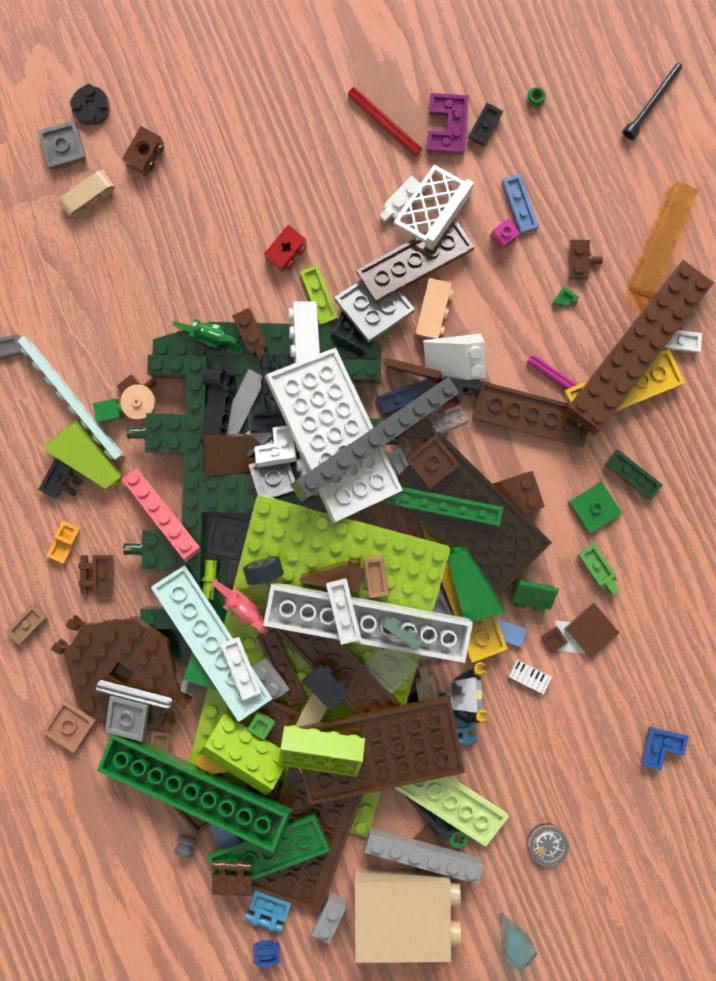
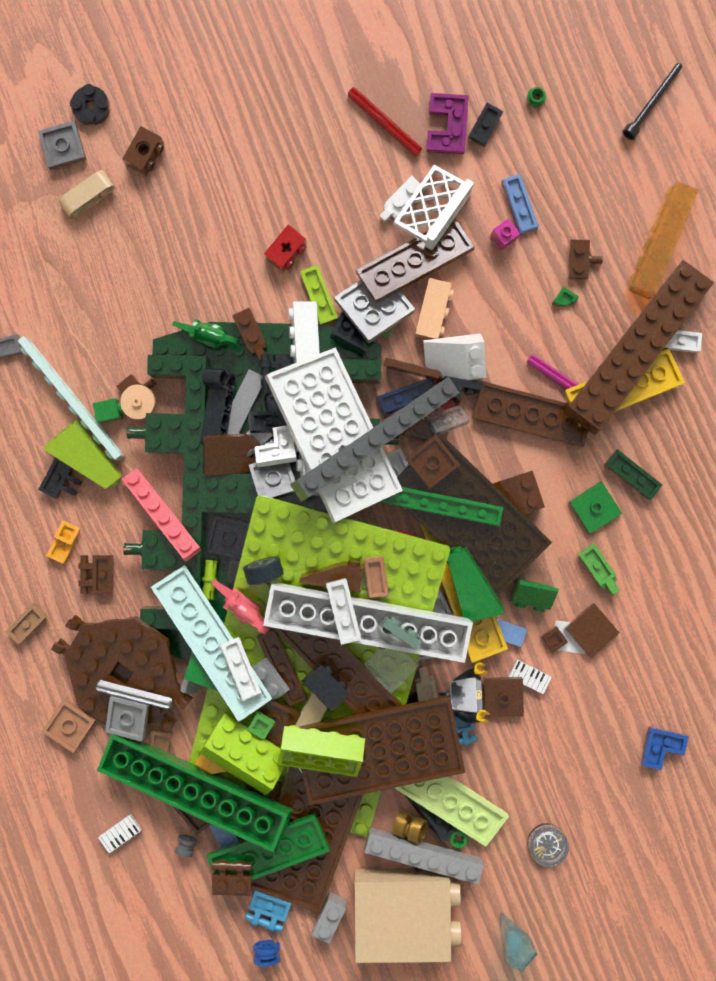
(120, 833): none -> white tile
(410, 827): none -> pearl gold wheel
(503, 696): none -> reddish brown plate

